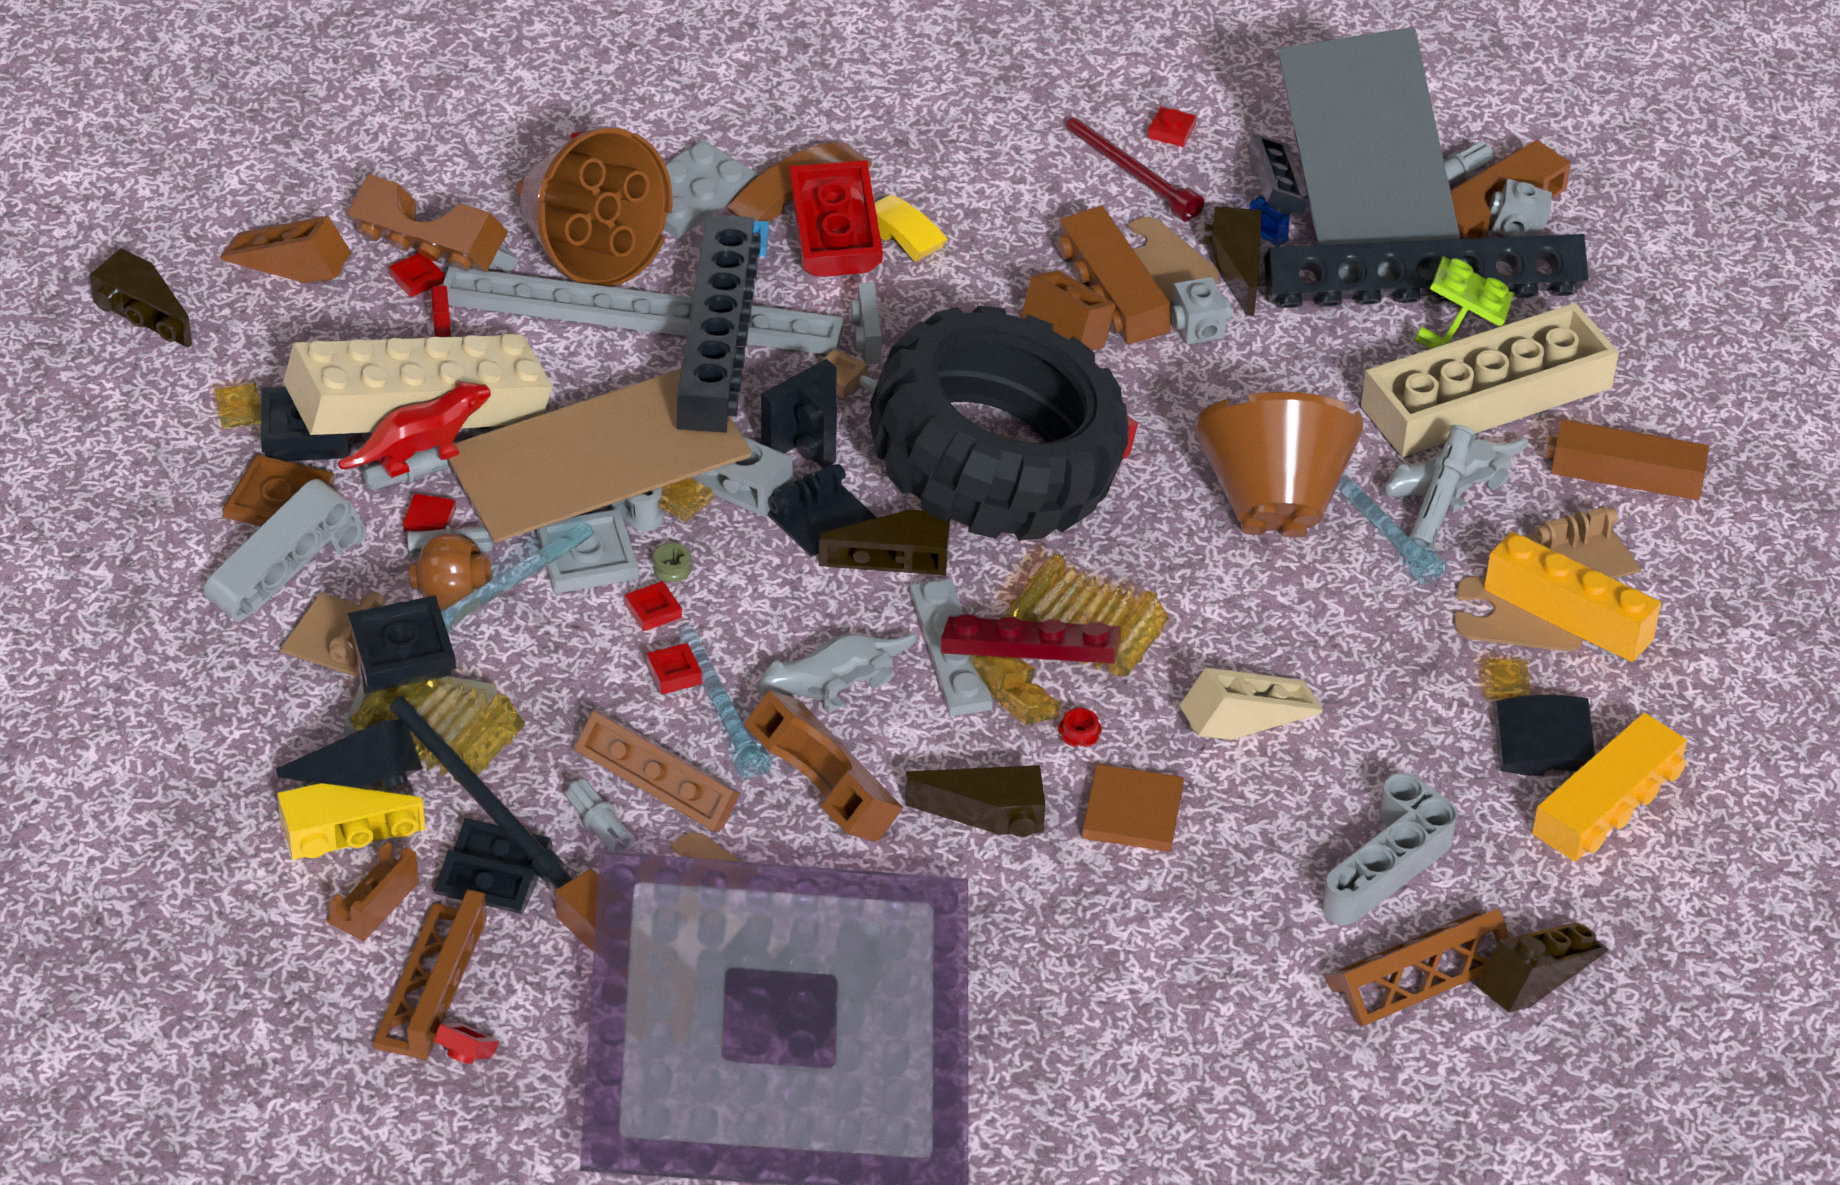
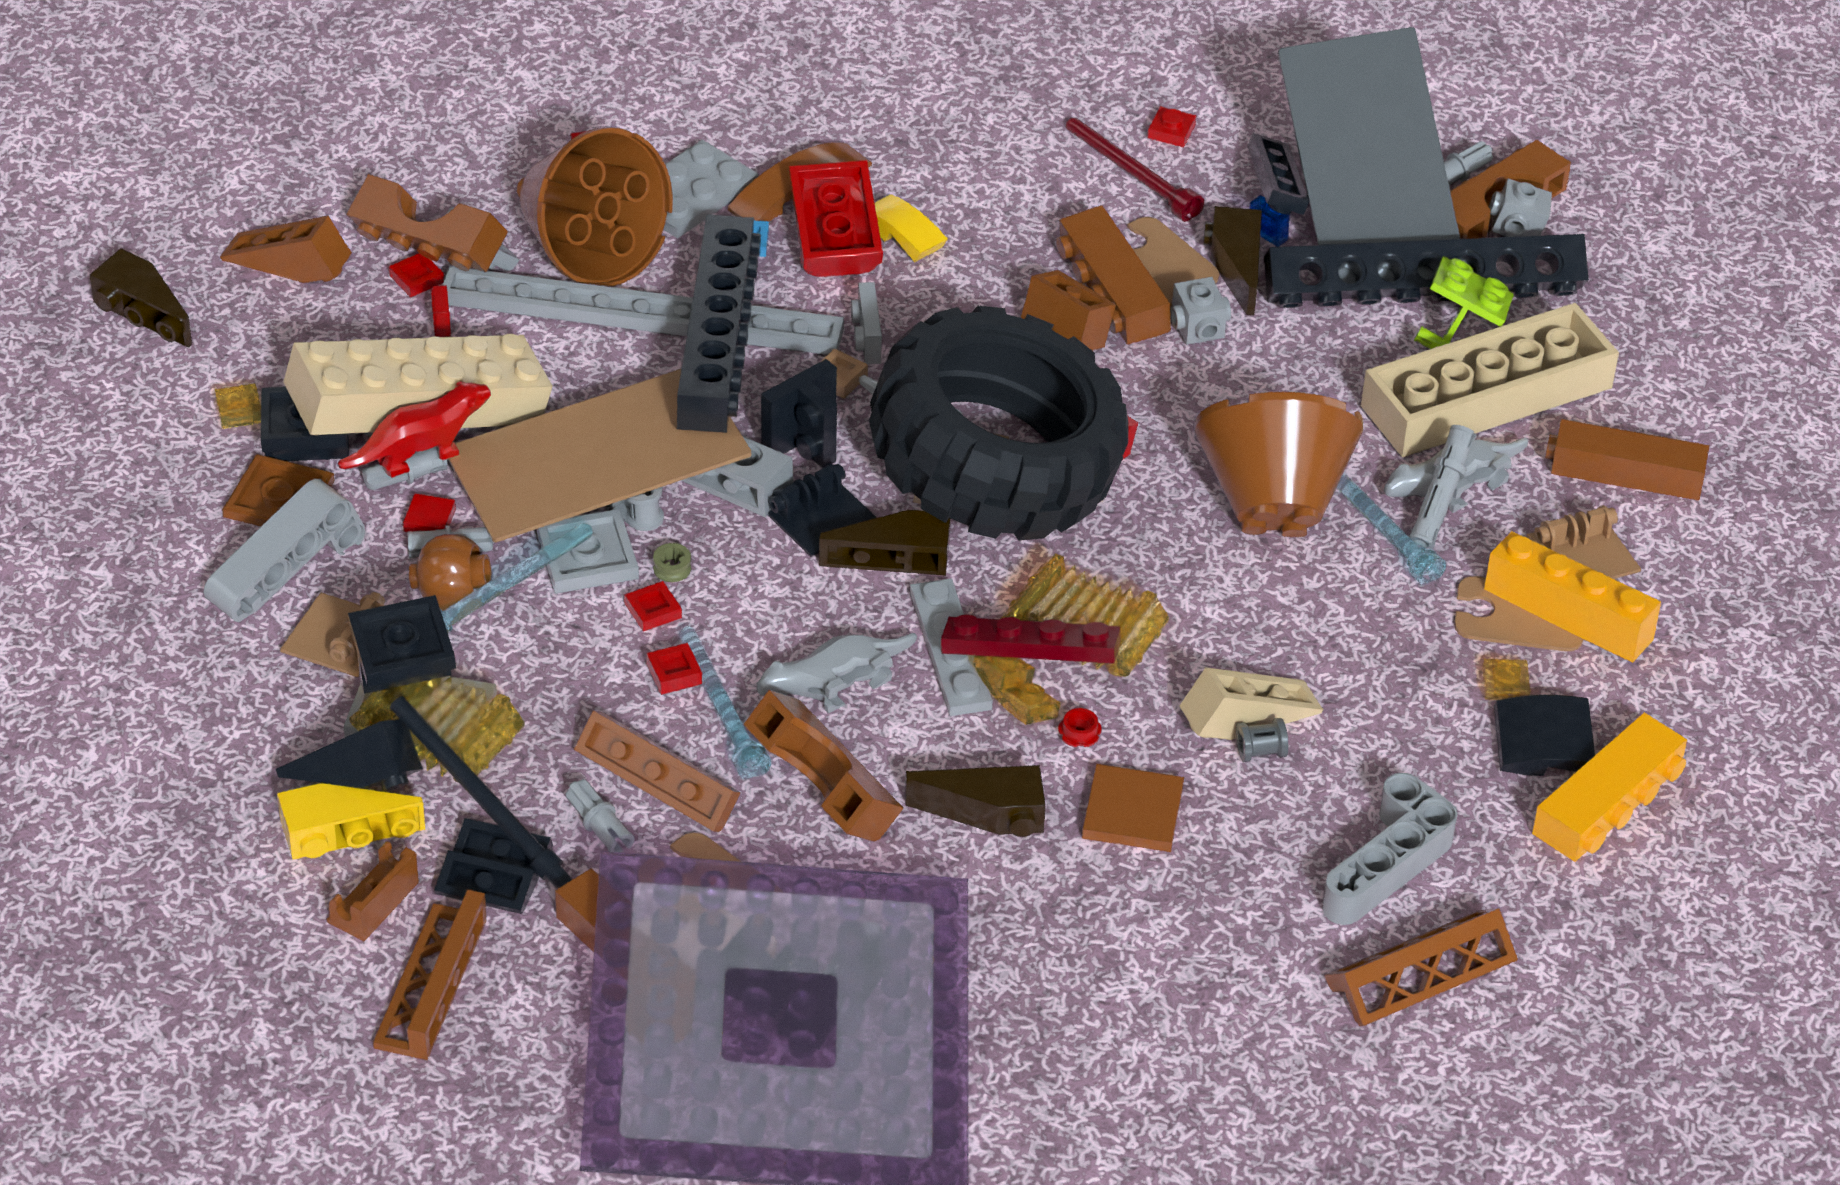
(465, 1042): red plate -> none
(685, 498): clear yellow plate -> none
(1262, 739): none -> dark grey bush
(1537, 963): dark brown slope -> none

